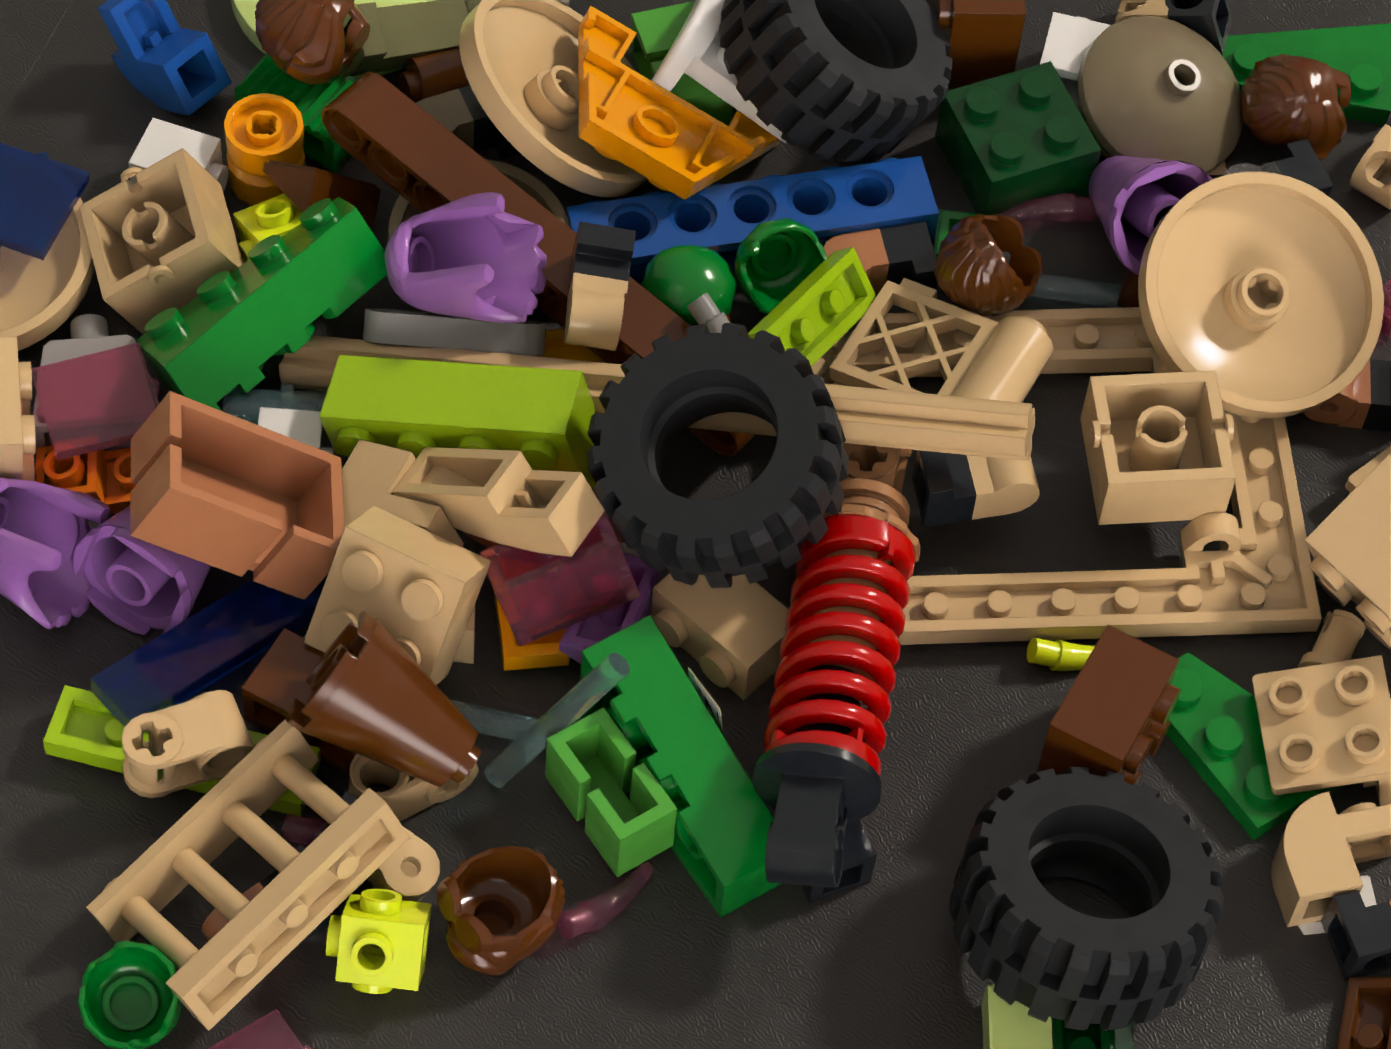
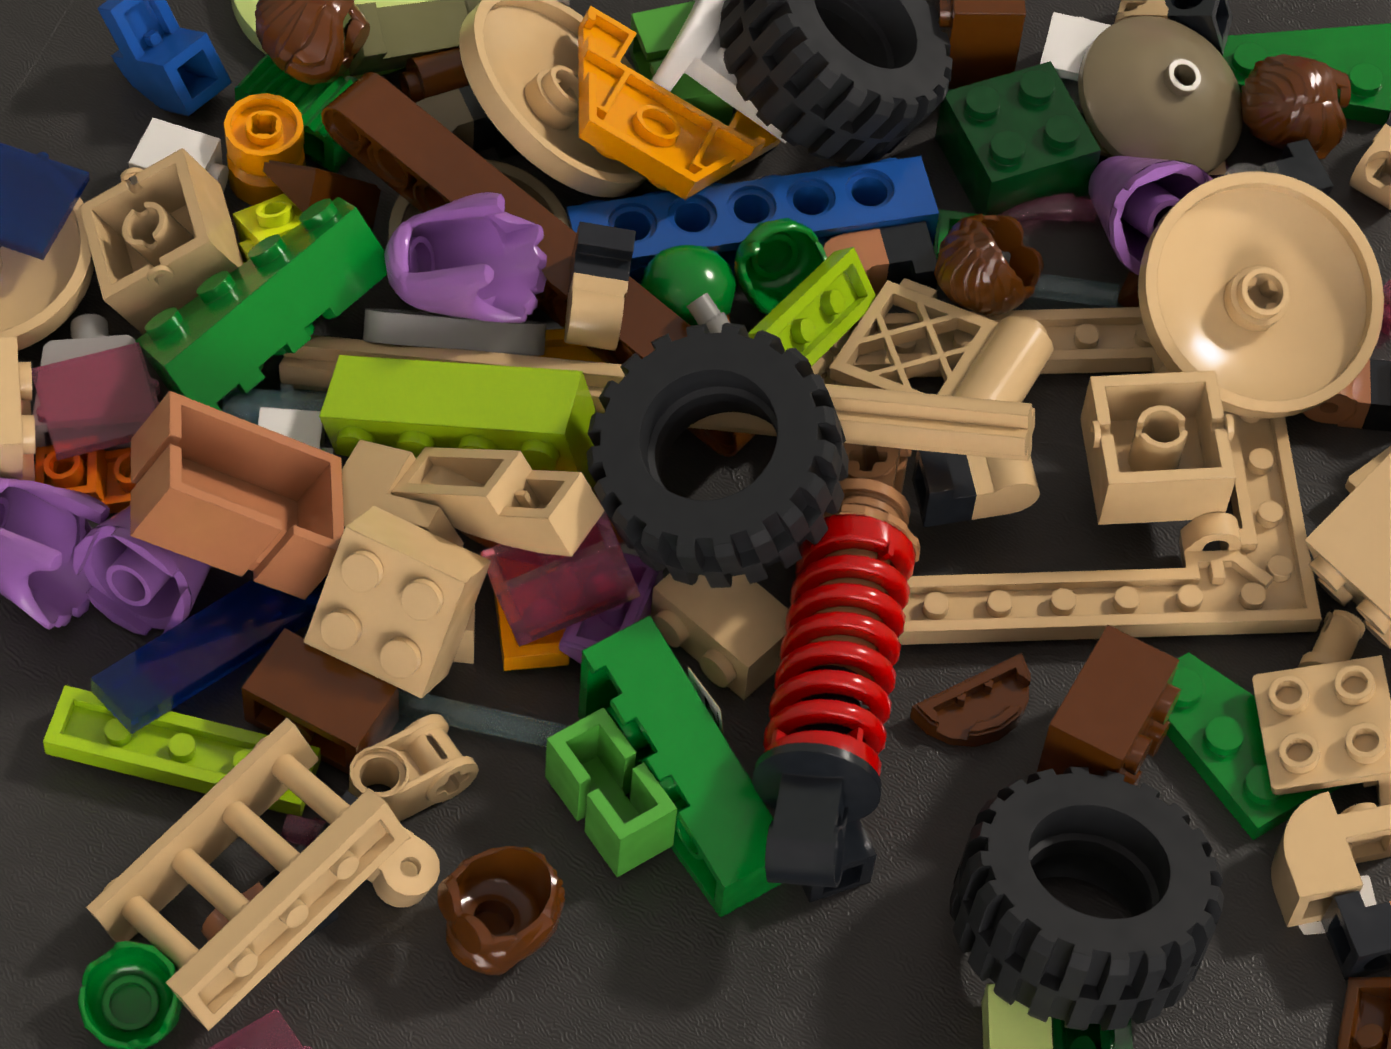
(188, 741): tan piece -> none
(380, 941): neon yellow brick -> none
(385, 707): reddish brown cone -> none
(558, 717): clear light blue bar -> none
(600, 910): clear pink helmet -> none
(979, 707): none -> reddish brown tile
(1058, 654): neon yellow helmet -> none

